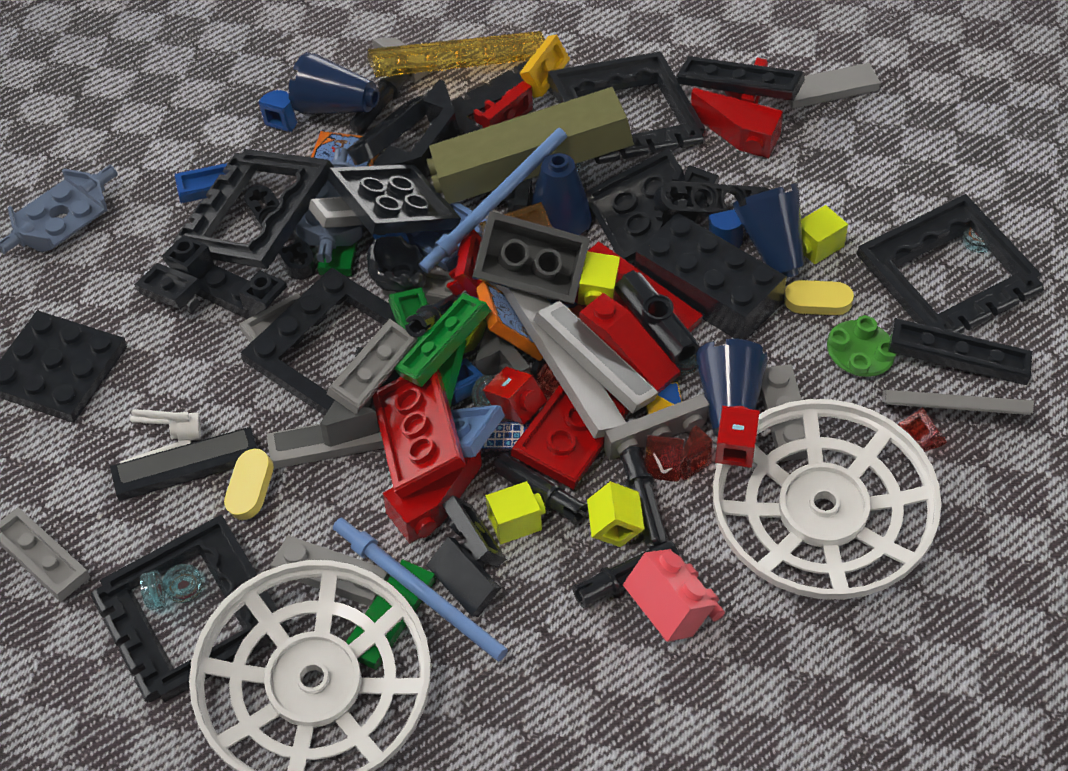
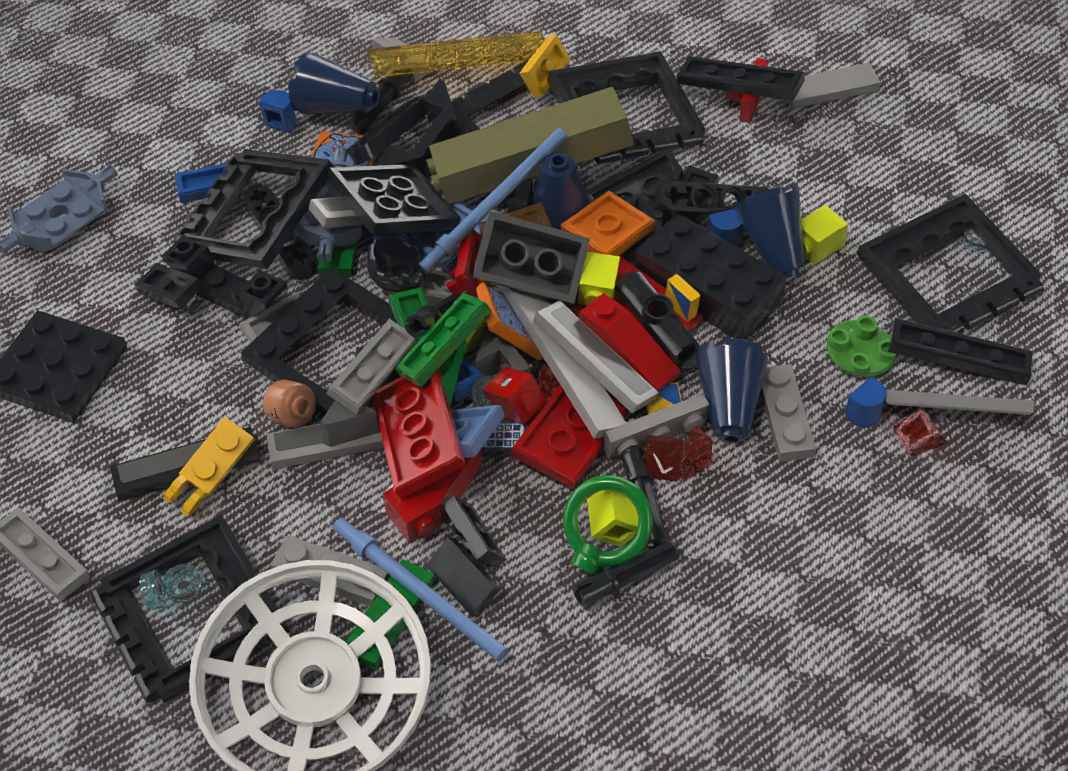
(182, 426): white plant -> none
(210, 464): none -> yellow hinge
(249, 484): light yellow tile -> none
(289, 403): none -> nougat head
(512, 105): red plate -> none
(515, 512): neon yellow brick -> none
(552, 494): black axle -> none
(589, 556): none -> green piece
(610, 225): none -> orange tile
(672, 594): coral brick -> none
(683, 297): none -> yellow tile
(737, 436): red brick -> none
(739, 122): red slope -> none
(818, 297): light yellow tile -> none
(838, 485): white dish -> none
(866, 404): none -> blue brick

